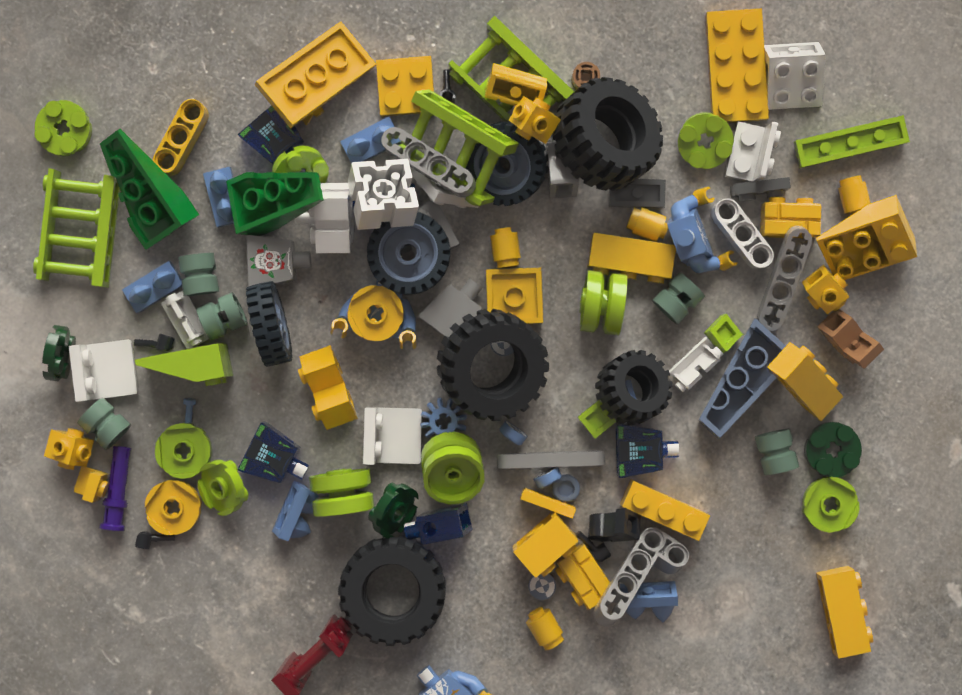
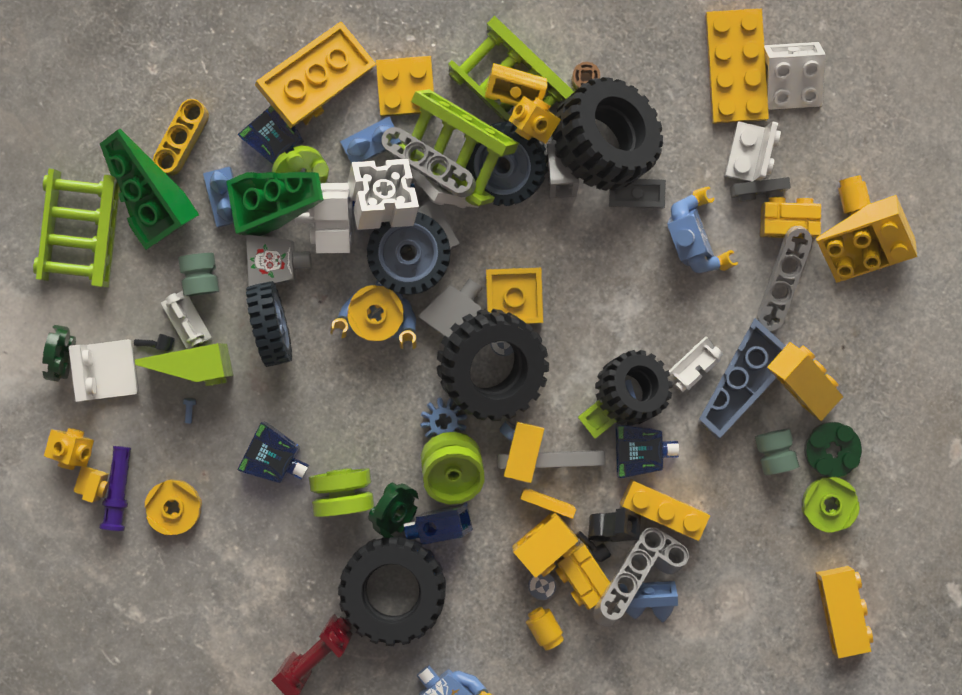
(47, 133): lime plate -> none
(104, 423): sand green wheel -> none
(144, 539): black hand -> none
(153, 287): medium blue tile -> none
(171, 440): lime plate -> none
(213, 321): sand green wheel -> none
(232, 493): lime plate -> none
(289, 522): medium blue tile -> none
(328, 387): yellow brick -> none
(392, 435): white bracket -> none
(447, 93): black hand -> none
(505, 248): yellow brick -> none
(524, 452): none -> yellow tile
(547, 477): medium blue tile -> none
(566, 488): sand blue tile -> none
(601, 302): lime wheel -> none
(631, 257): yellow brick -> none
(647, 224): yellow brick -> none
(671, 305): sand green wheel -> none
(691, 133): lime plate -> none
(723, 333): lime plate -> none
(754, 241): white beam -> none
(826, 290): yellow brick -> none
(849, 339): medium nougat brick -> none
(851, 141): lime plate -> none

